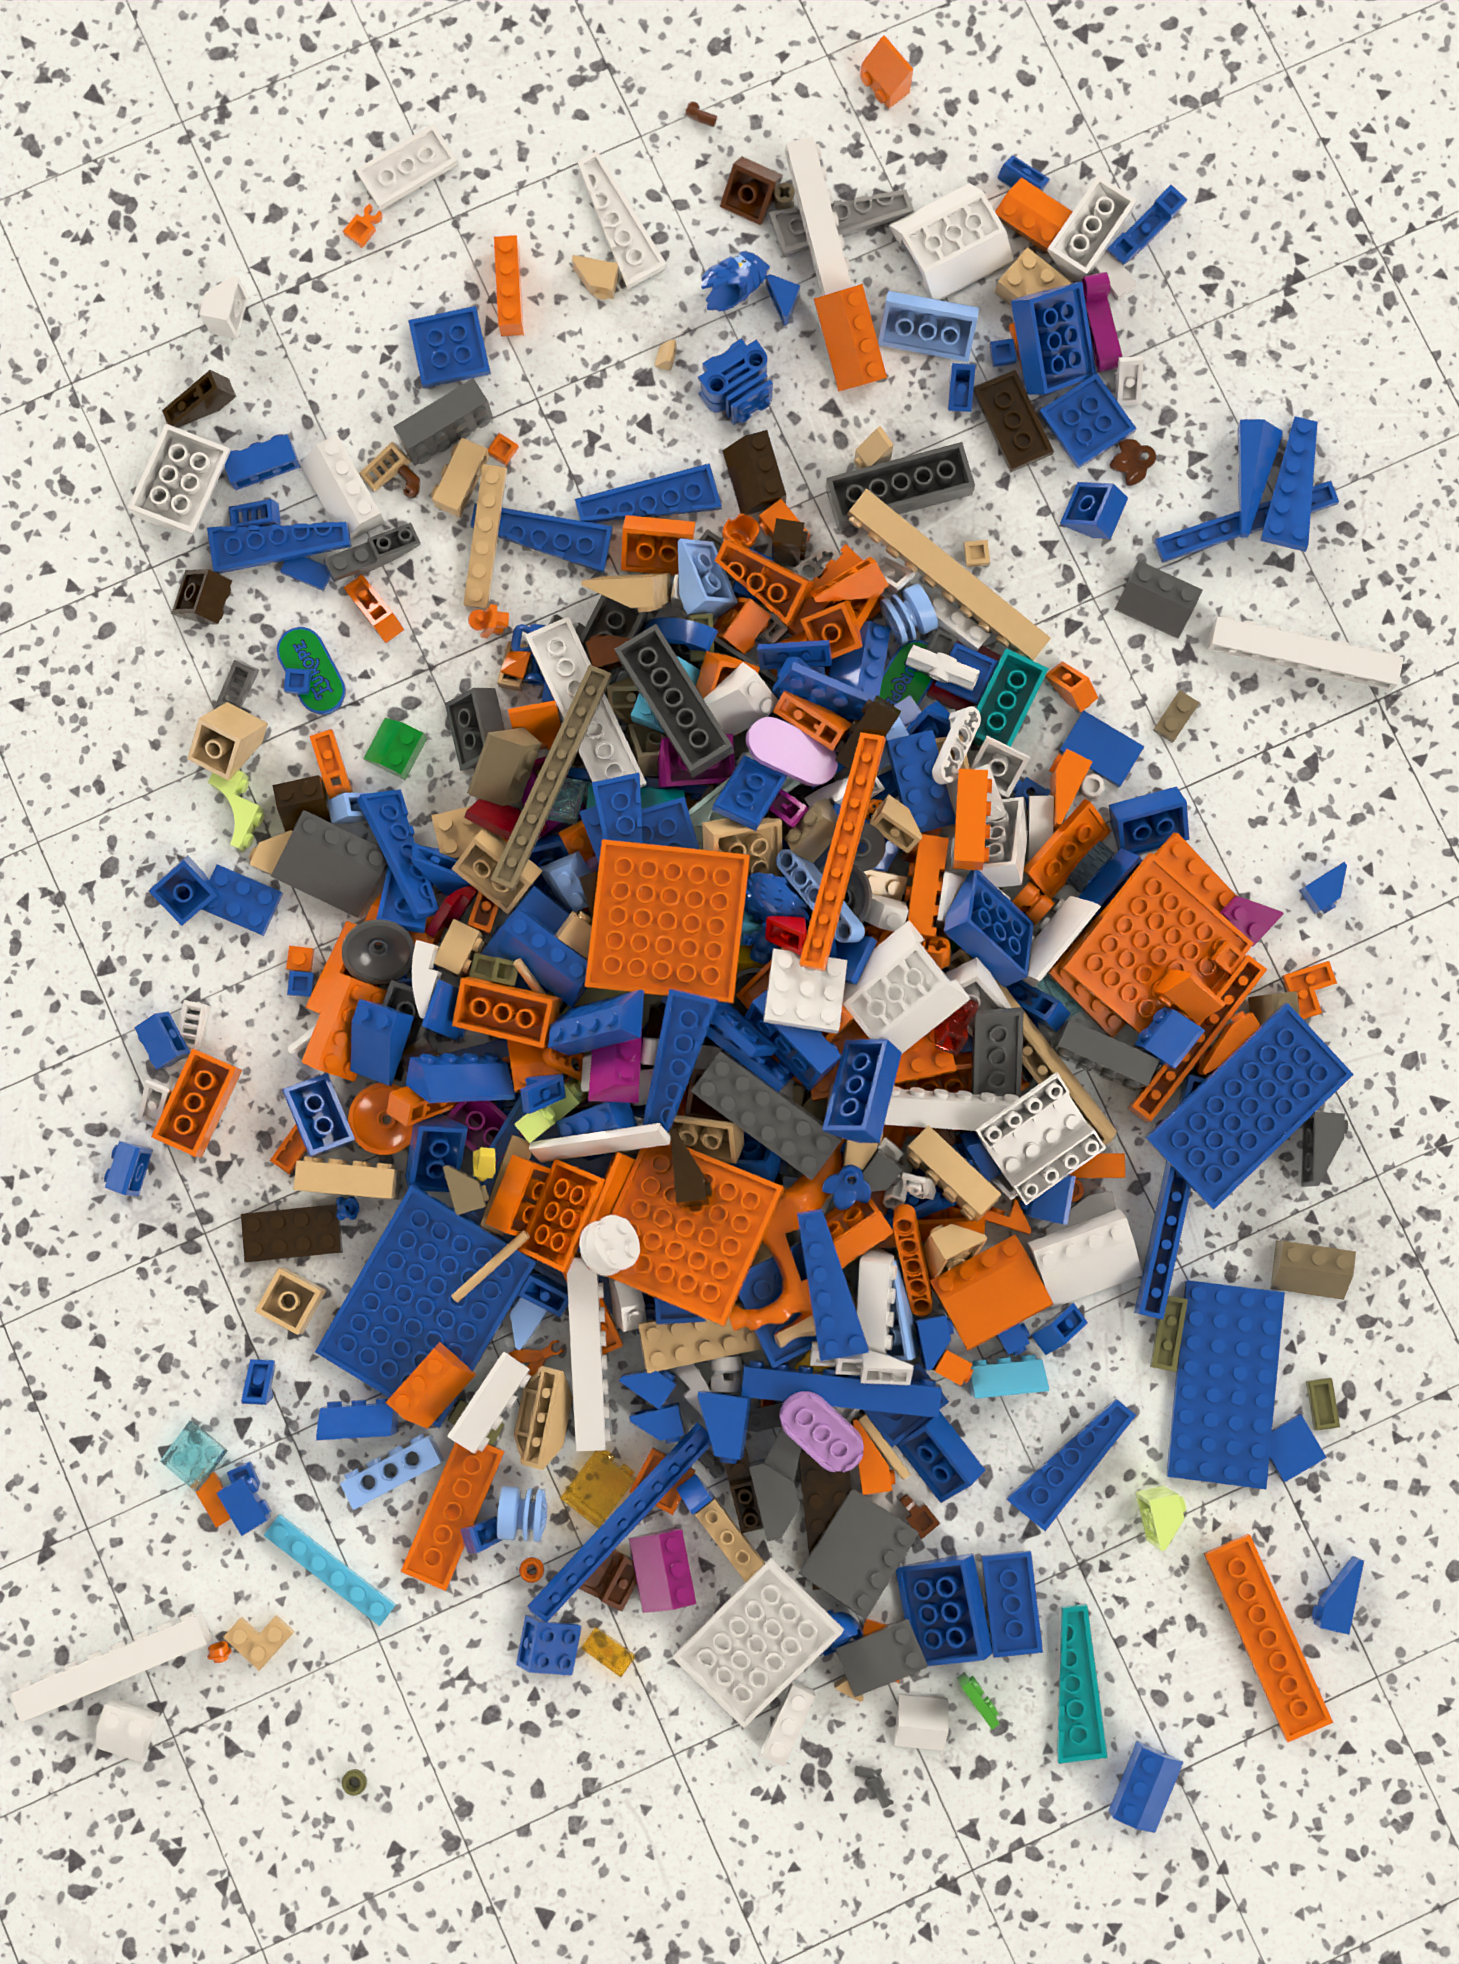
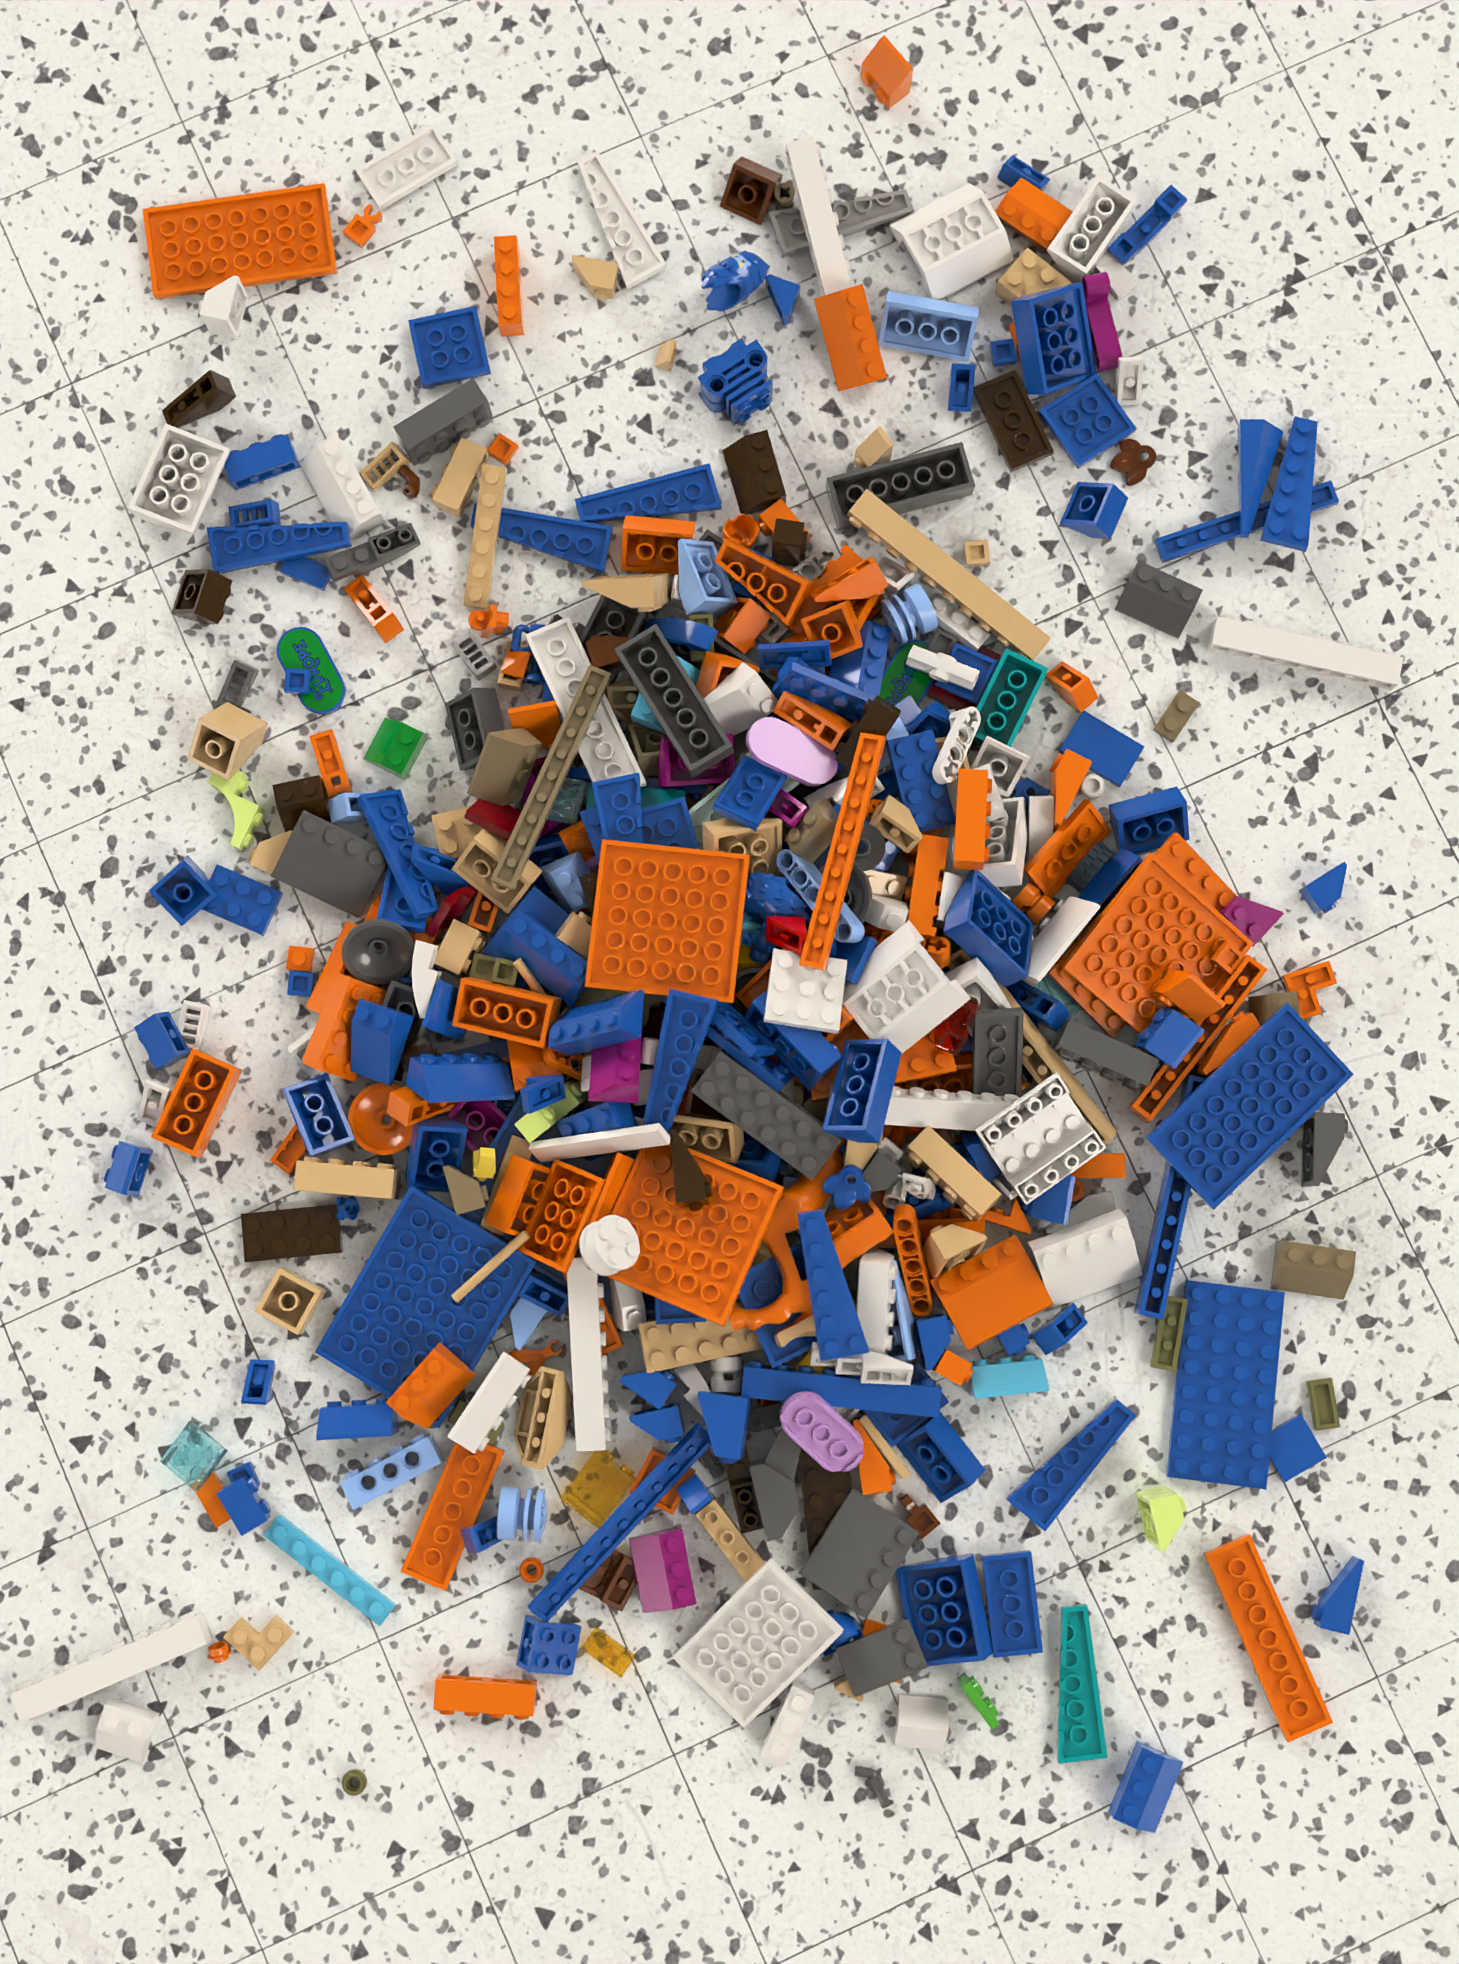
(246, 236): none -> orange plate
(483, 670): none -> flat silver slope
(485, 1695): none -> orange brick
(694, 113): reddish brown arm -> none

